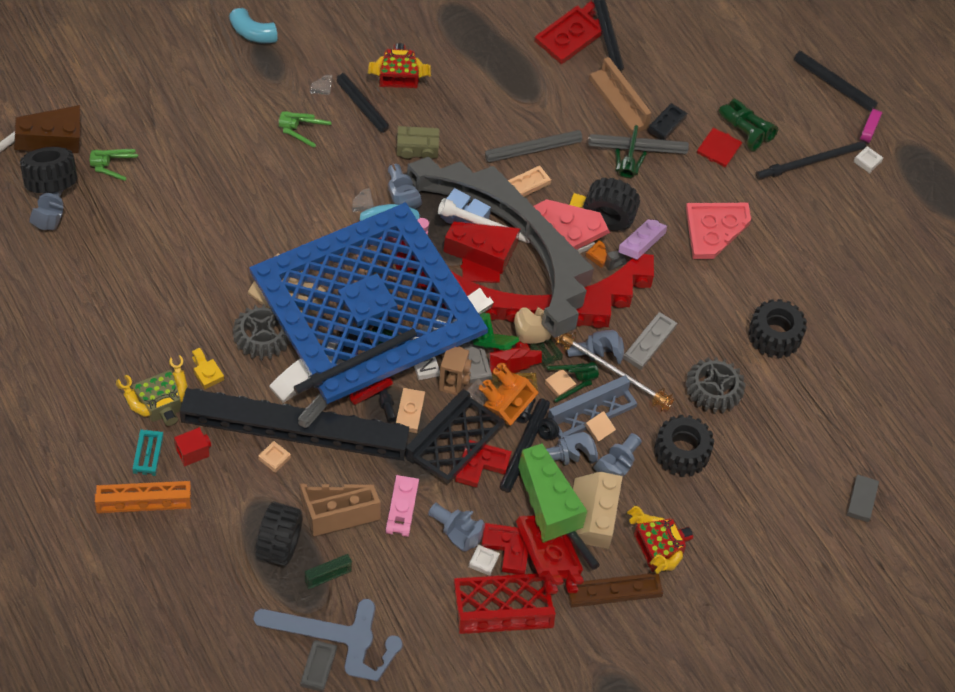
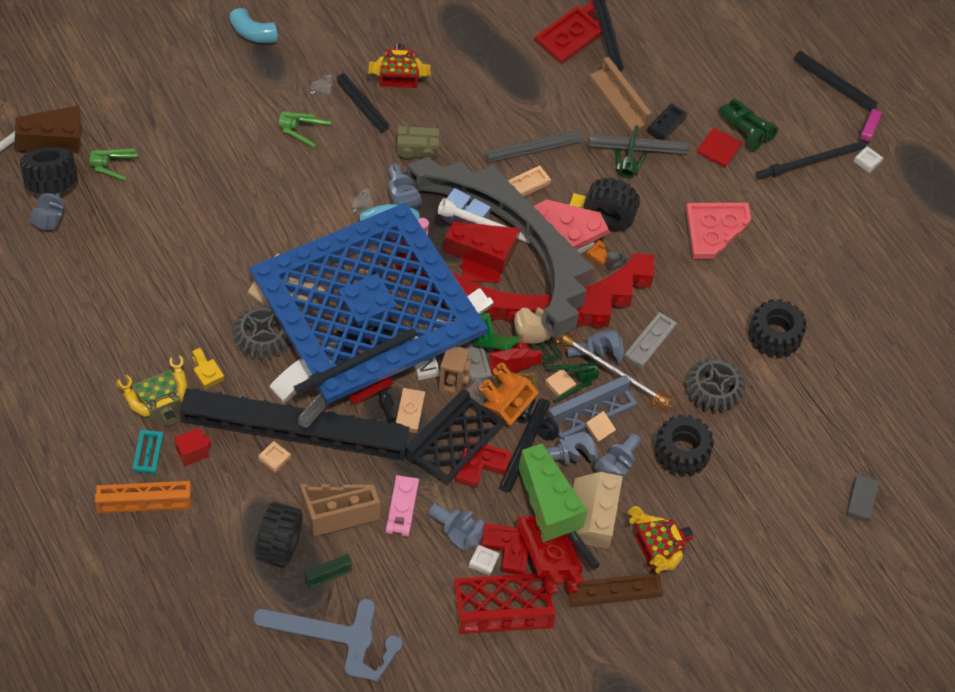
(318, 666): dark grey tile -> none
(642, 239): lavender plate -> none

